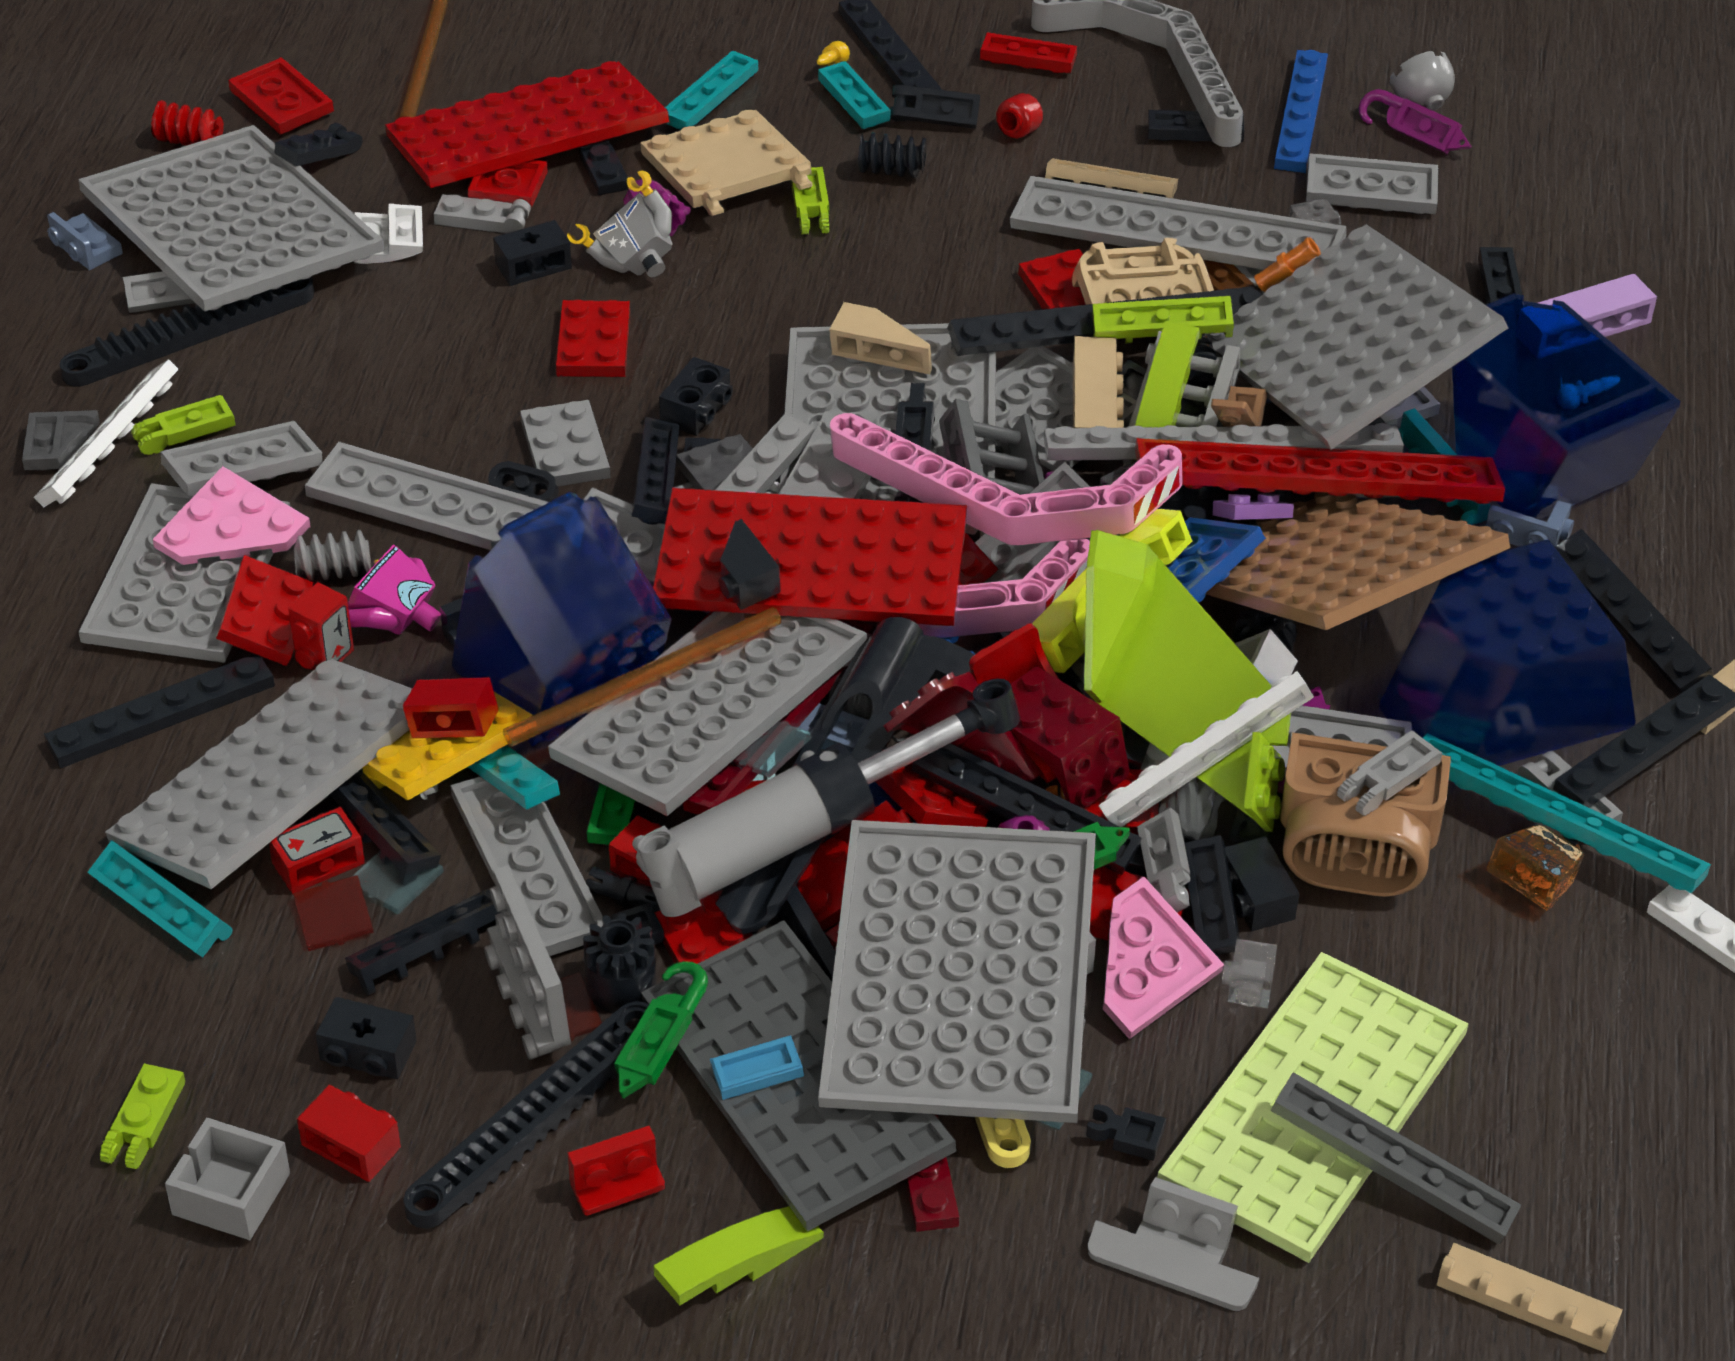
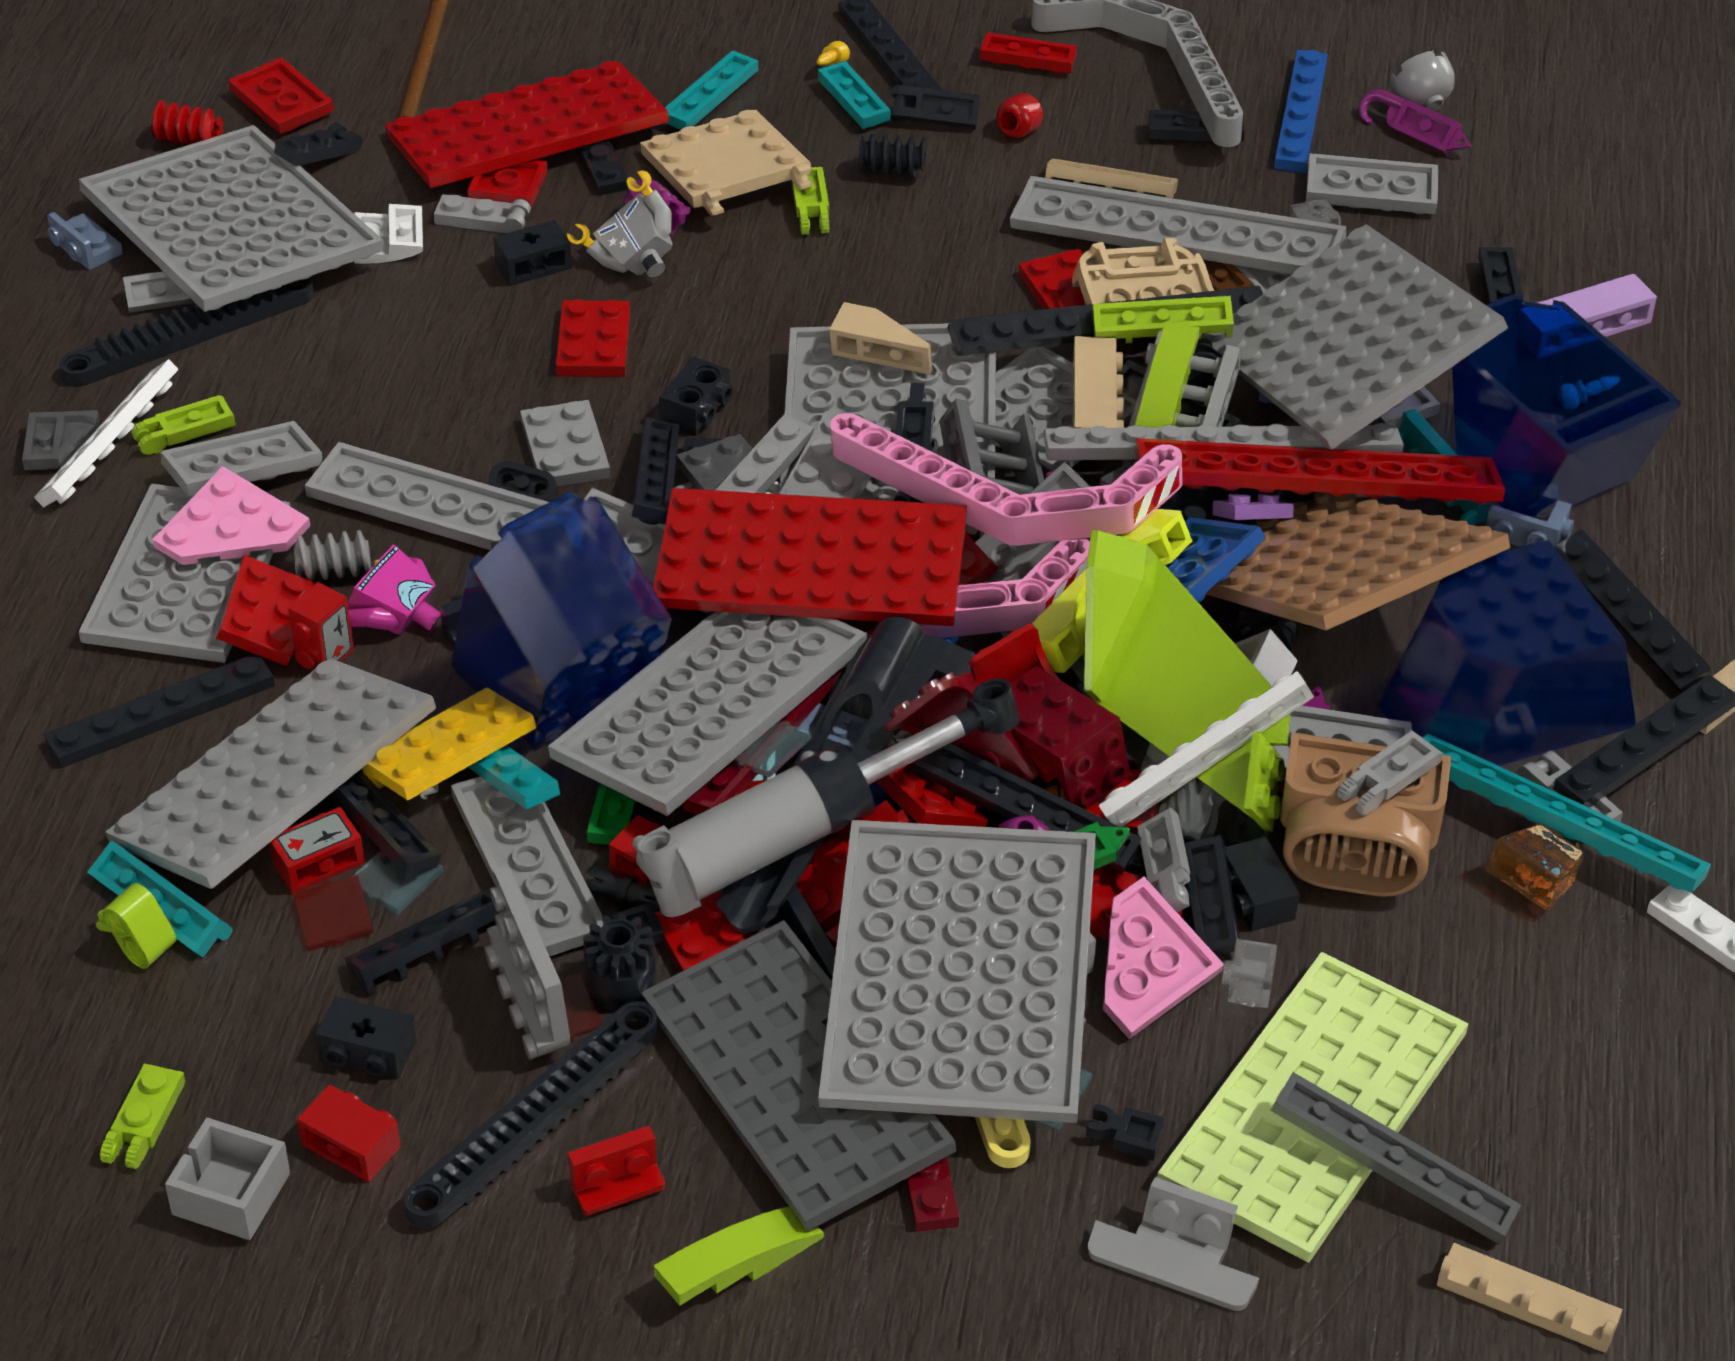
(137, 925): none -> lime beam
(450, 708): red brick -> none
(641, 677): clear orange piece -> none
(659, 1031): green plate -> none
(747, 568): black slope -> none
(756, 1067): dark azure tile -> none
(1243, 407): medium nougat bracket -> none
(1287, 264): orange pin -> none

